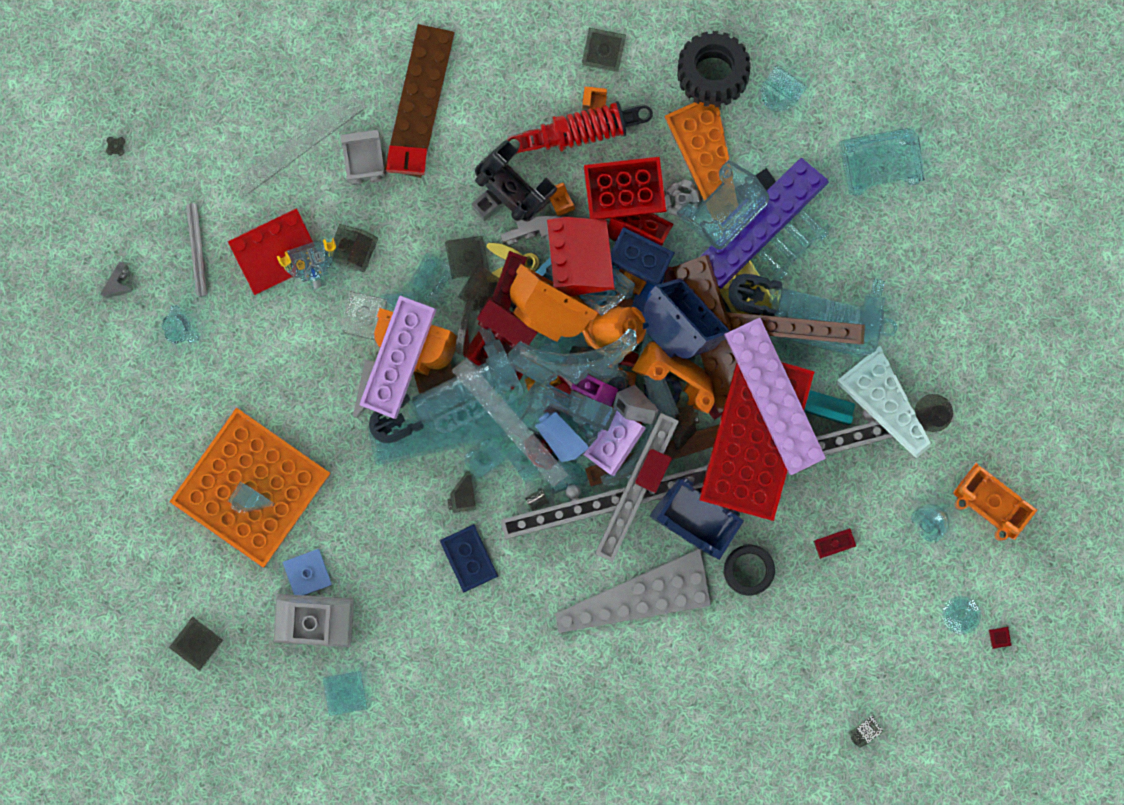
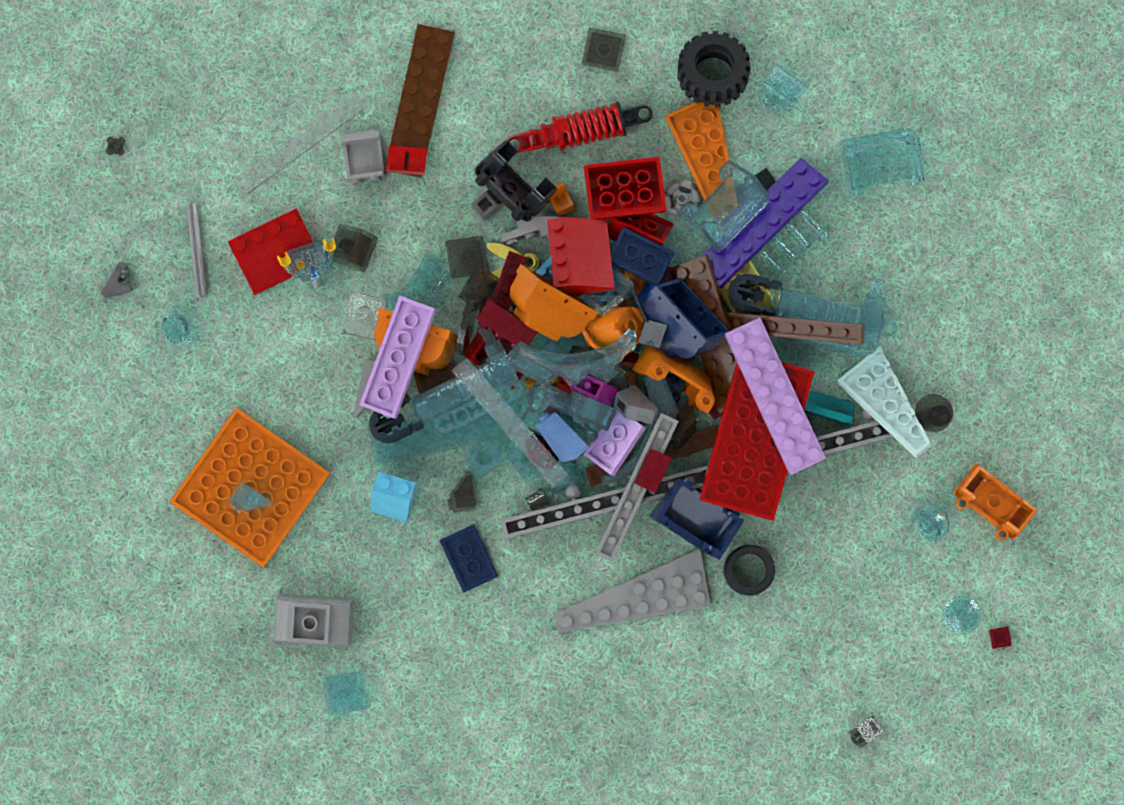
(196, 643): clear smoke plate -> none
(307, 573): medium blue plate -> none
(393, 496): none -> medium azure slope
(594, 97): orange panel -> none
(652, 332): none -> piece
(834, 543): dark red plate -> none

